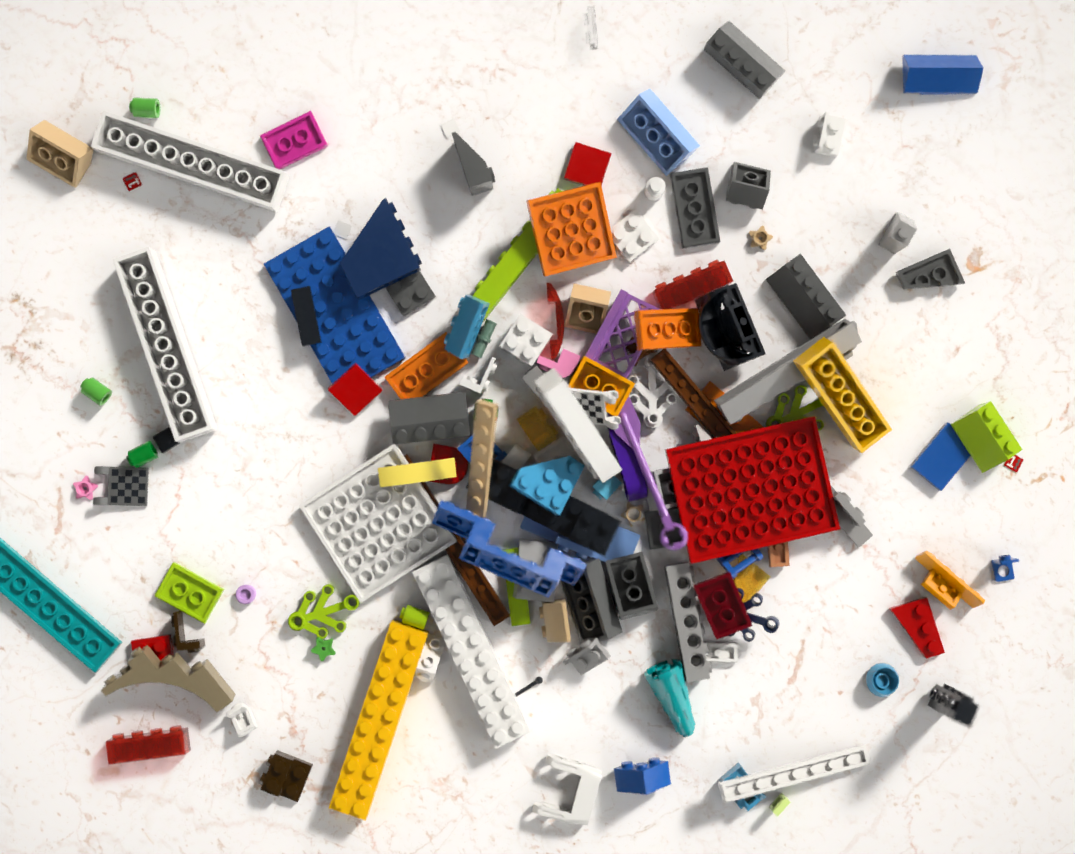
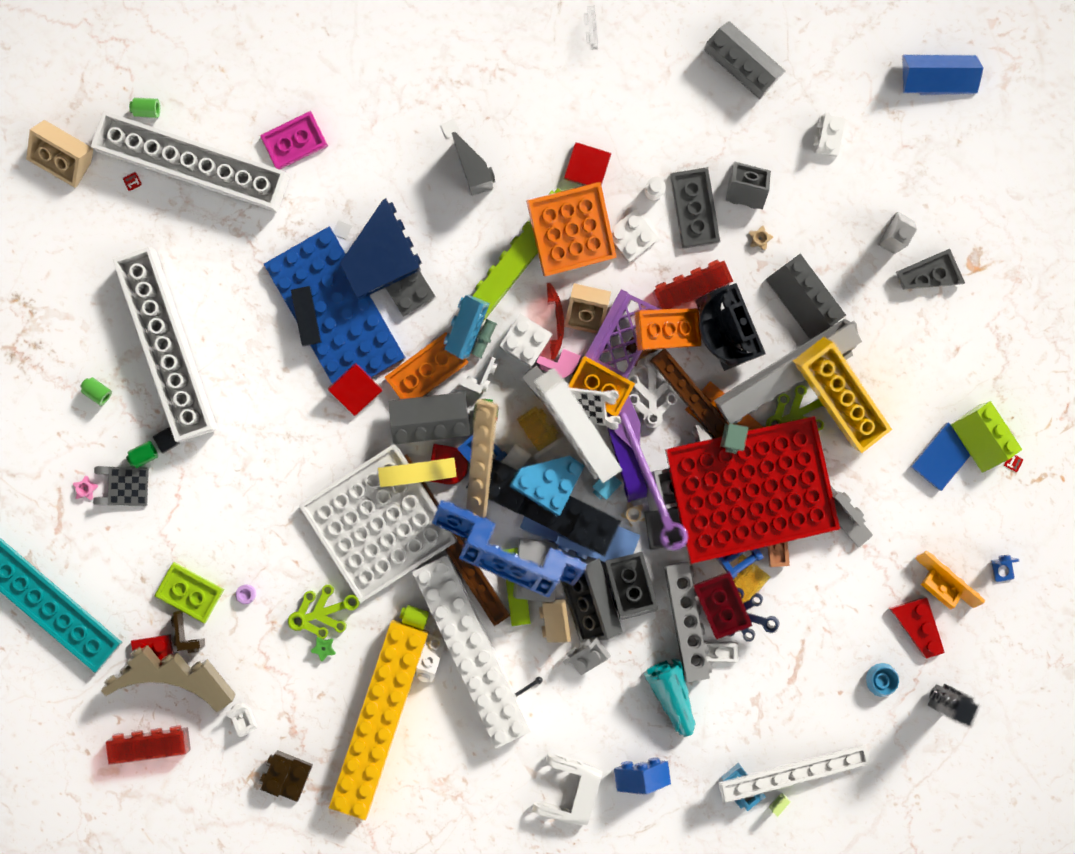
(658, 132): light blue slope -> none
(734, 438): none -> sand green brick

